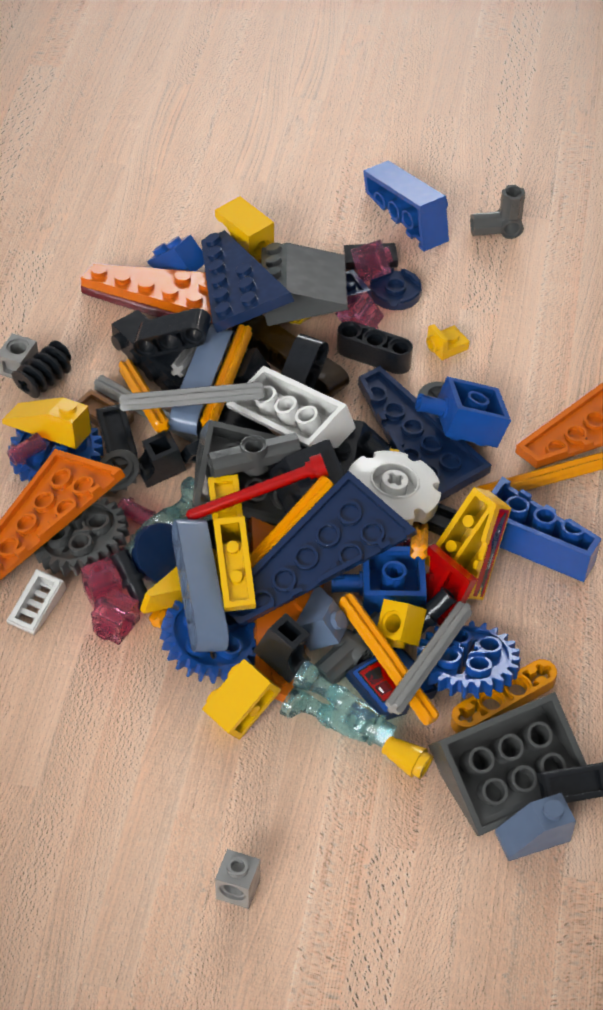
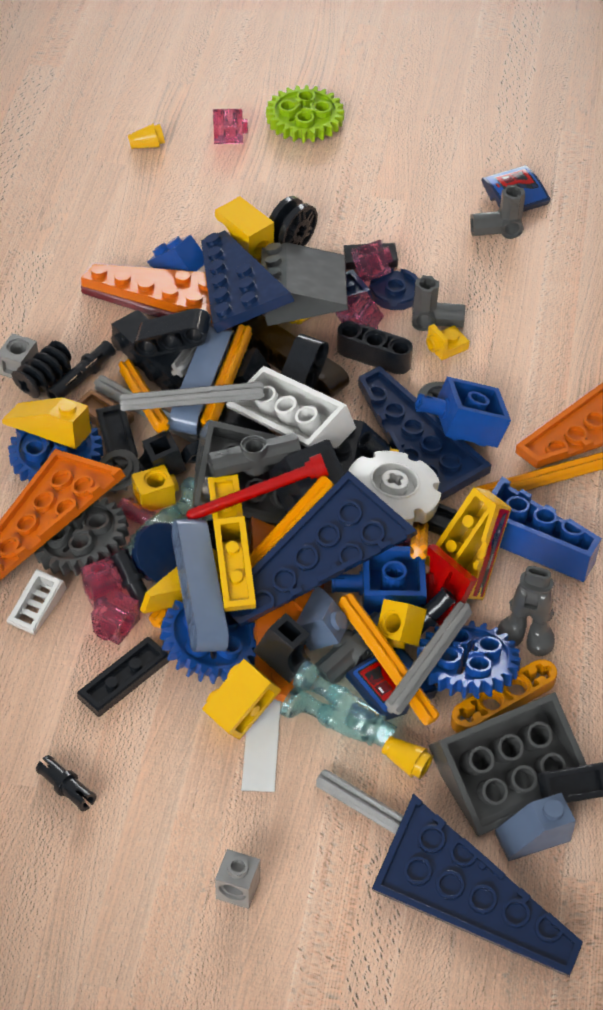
(26, 449): clear pink pin -> none
(66, 783): none -> black pin
(102, 353): none -> black pin
(123, 676): none -> black tile
(147, 137): none -> yellow cone
(154, 487): none -> yellow brick
(229, 126): none -> clear pink brick
(261, 751): none -> white sticker
(293, 221): none -> black wheel
(305, 113): none -> lime gear
(359, 800): none -> light grey axle
(409, 202): blue wedge -> none
(427, 310): none -> dark grey piece
(456, 884): none -> dark blue wing
(522, 177): none -> slope
(531, 599): none -> dark grey piece

